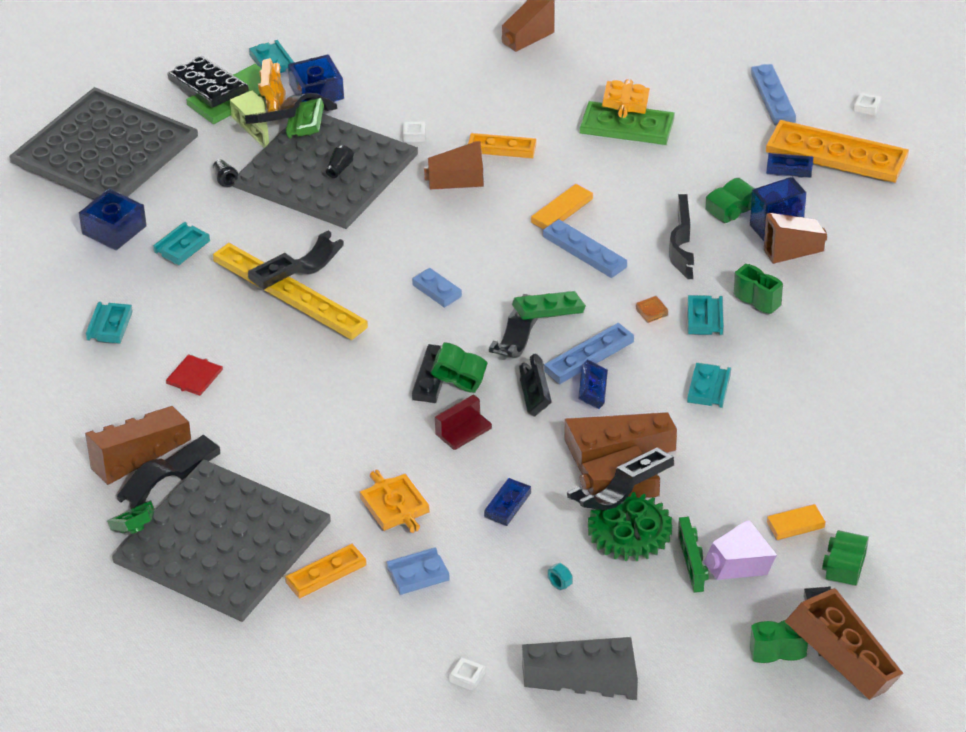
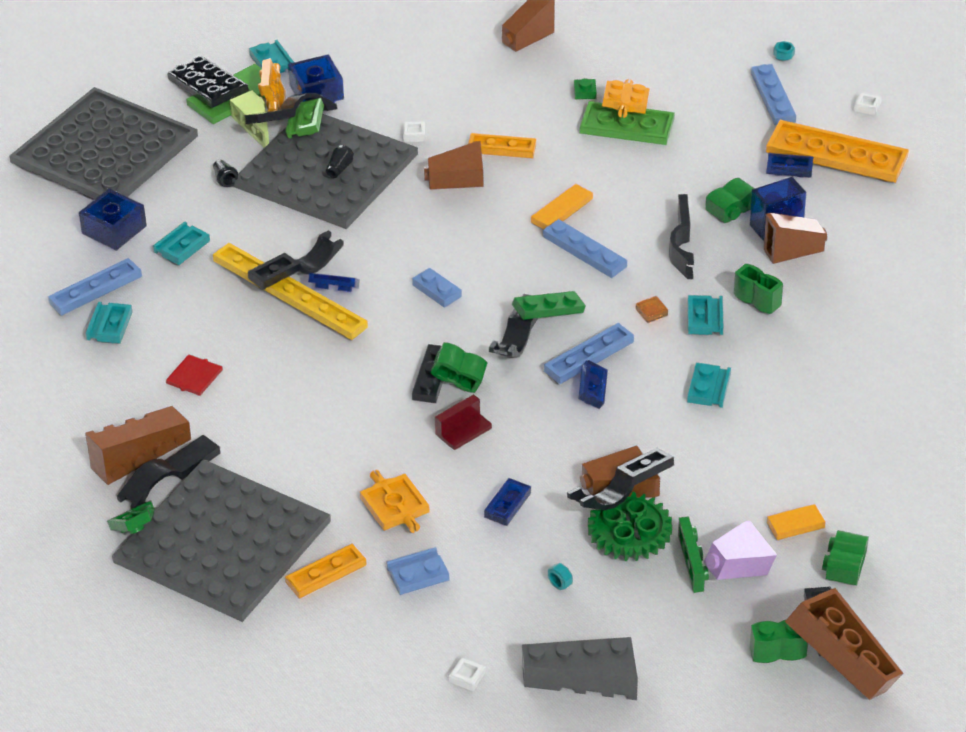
(94, 286): none -> medium blue plate
(323, 281): none -> clear blue plate
(534, 385): black hinge -> none
(585, 89): none -> green plate
(603, 435): dark orange wedge -> none
(784, 50): none -> teal tile

